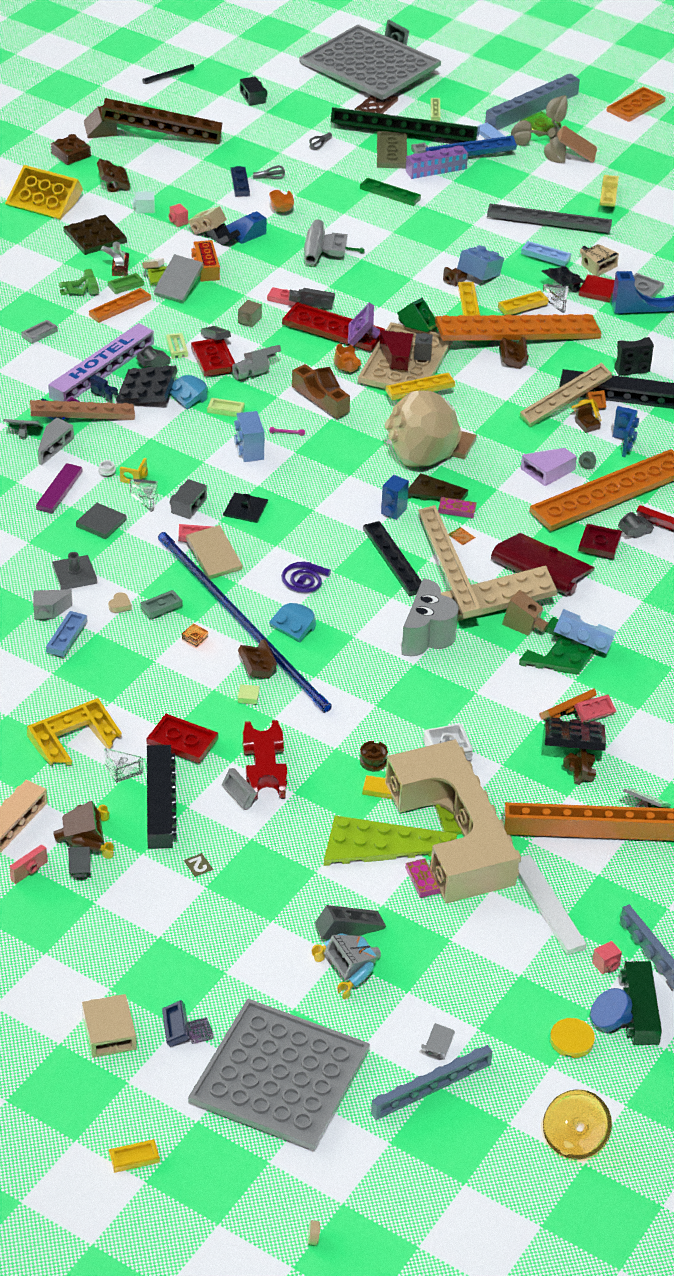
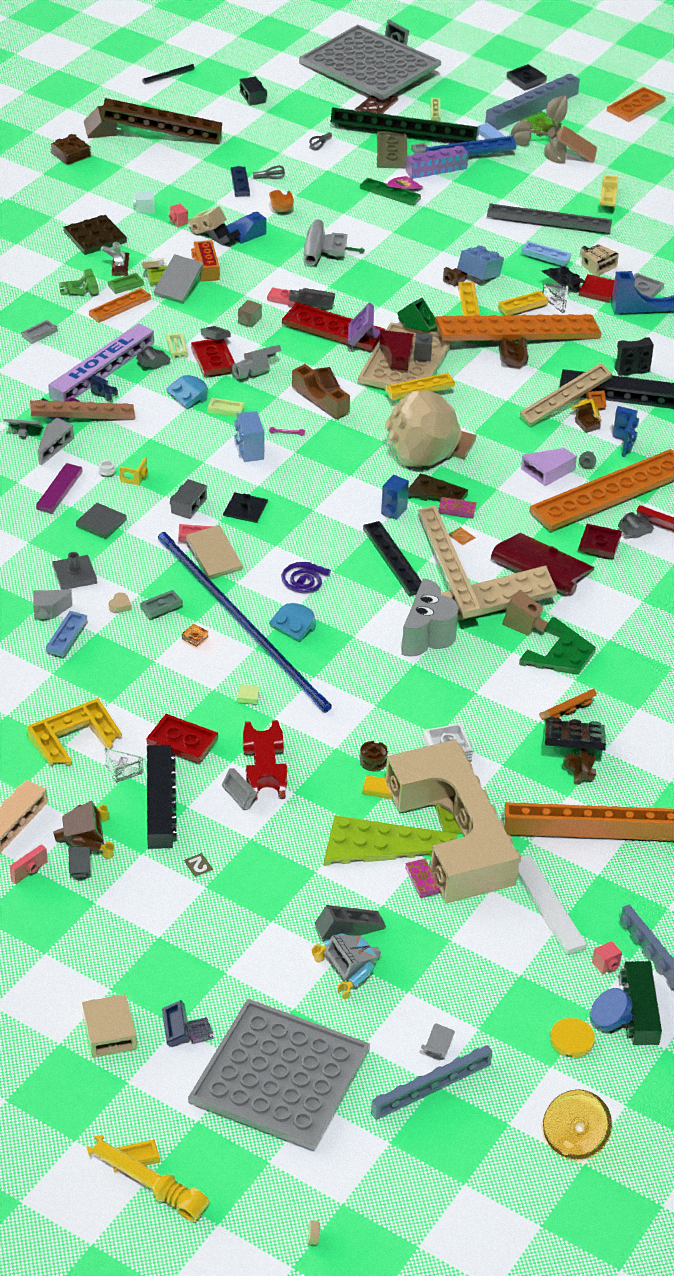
(44, 192): yellow slope -> none
(113, 173): reddish brown plate -> none
(145, 492): clear slope -> none
(147, 384): black plate -> none
(188, 1202): none -> yellow piece
(258, 660): reddish brown bracket -> none
(346, 359): orange hair -> none
(404, 182): none -> dark pink sticker
(526, 76): none -> black plate
(573, 627): light blue arch -> none
(595, 708): coral plate -> none
(646, 799): light grey piece -> none

